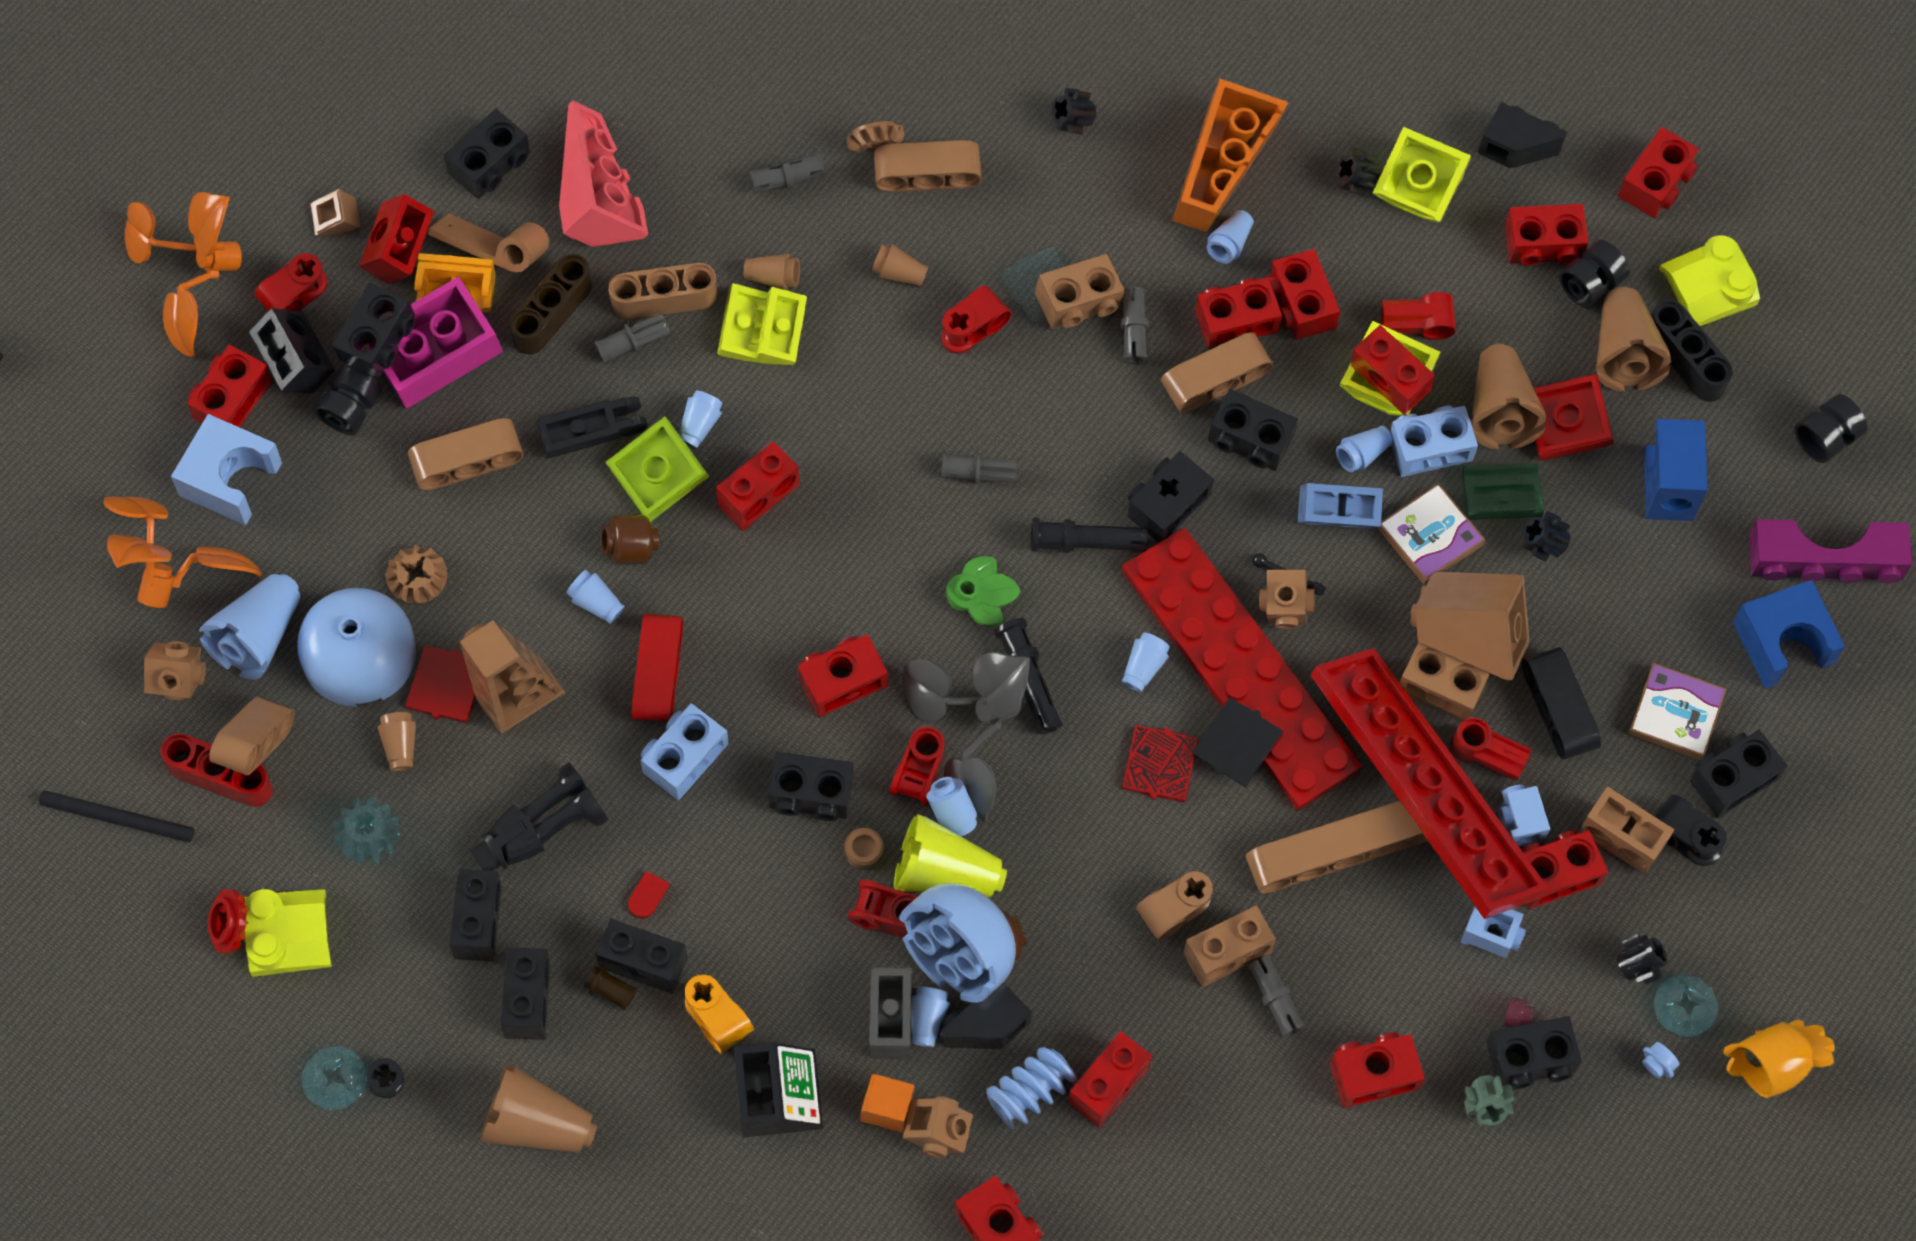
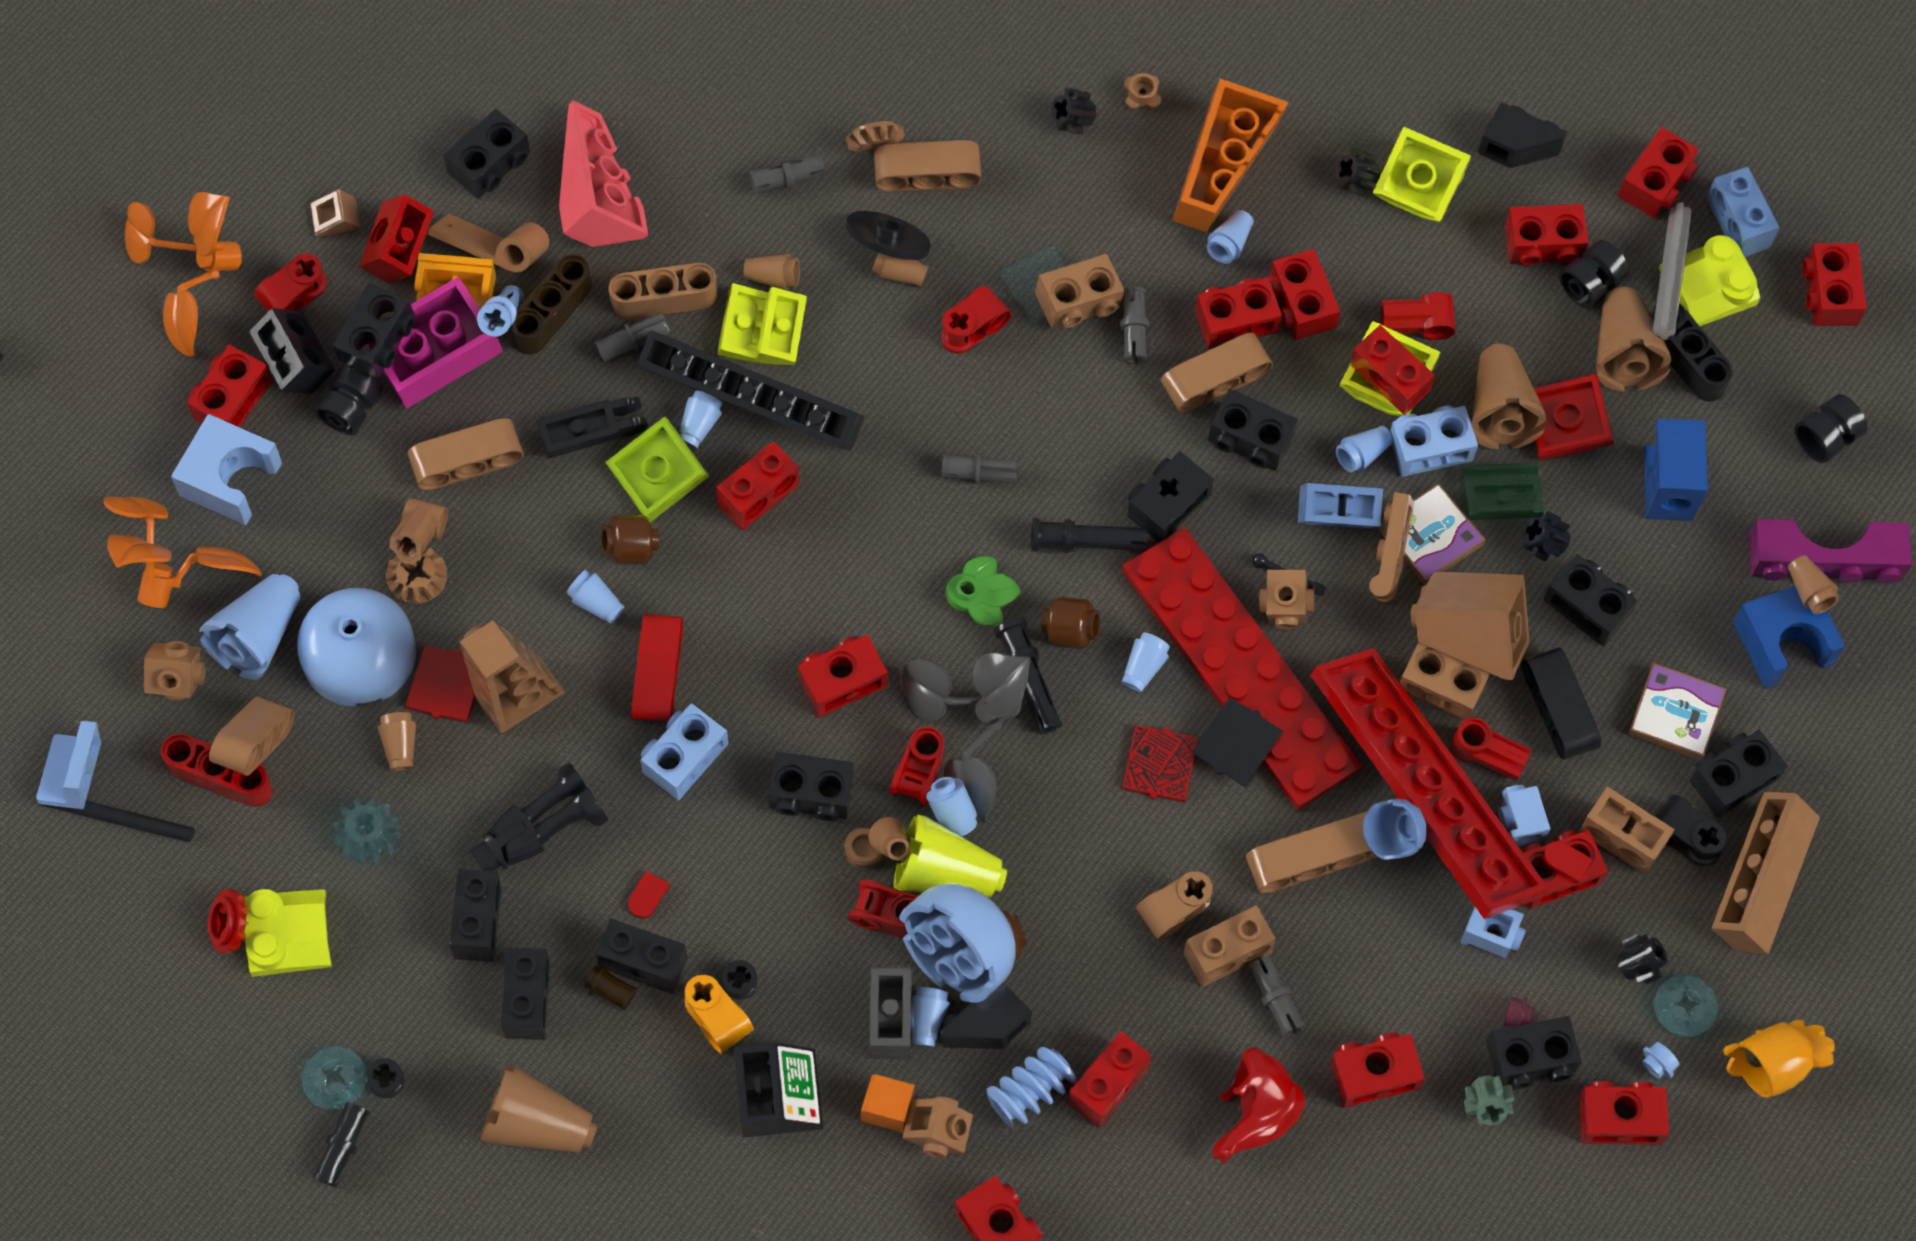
(70, 768): none -> light blue panel
(341, 1144): none -> black pin
(417, 527): none -> medium nougat piece
(497, 305): none -> light blue pin
(731, 971): none -> black bush
(751, 390): none -> black brick
(888, 235): none -> black piece
(890, 838): none -> medium nougat cone
(1071, 622): none -> reddish brown head
(1145, 83): none -> medium nougat plate
(1267, 1101): none -> red piece
(1392, 549): none -> medium nougat plate
(1394, 829): none -> medium blue hair
(1566, 860): none -> red piece
(1584, 606): none -> black brick
(1602, 1125): none -> red brick
(1672, 271): none -> light grey axle
(1742, 211): none -> medium blue brick
(1765, 872): none -> medium nougat brick
(1813, 586): none -> medium nougat cone
(1843, 284): none -> red brick

